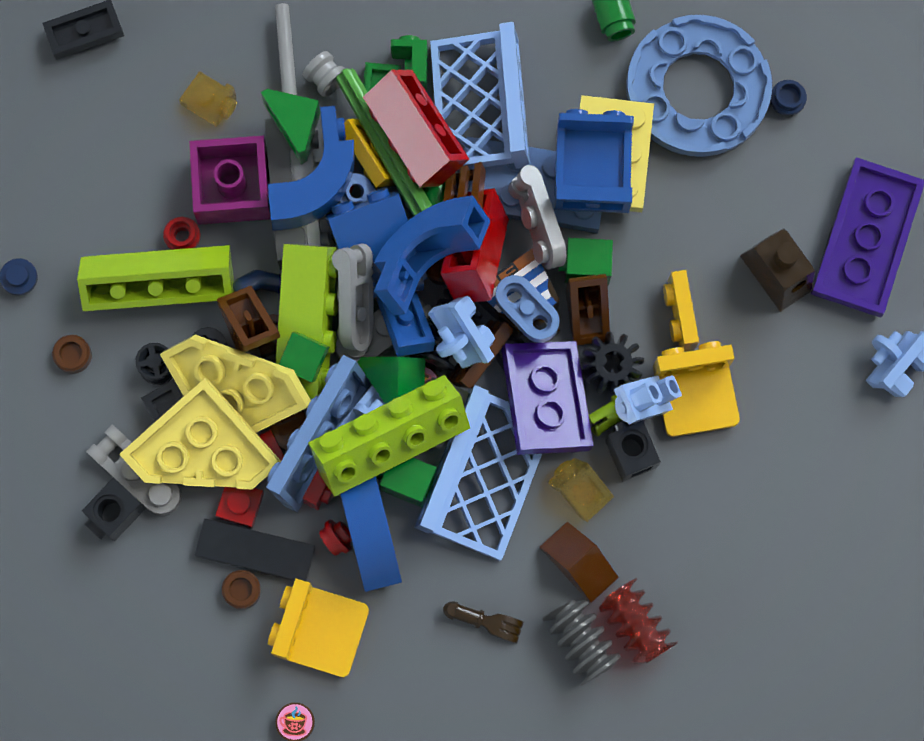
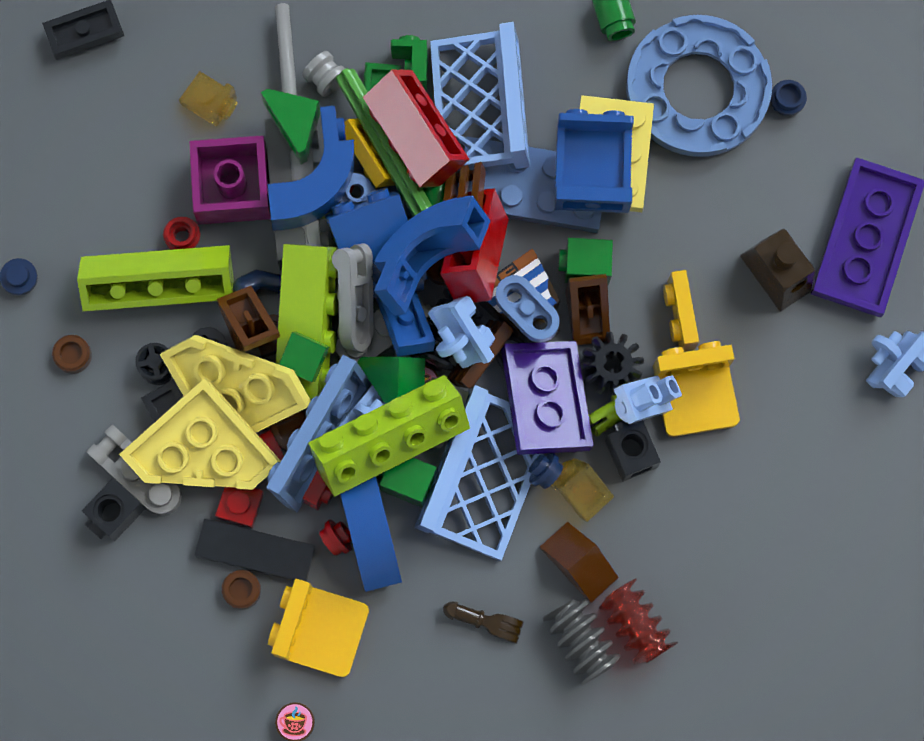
(539, 217): light grey plate -> none
(545, 470): none -> dark blue plate

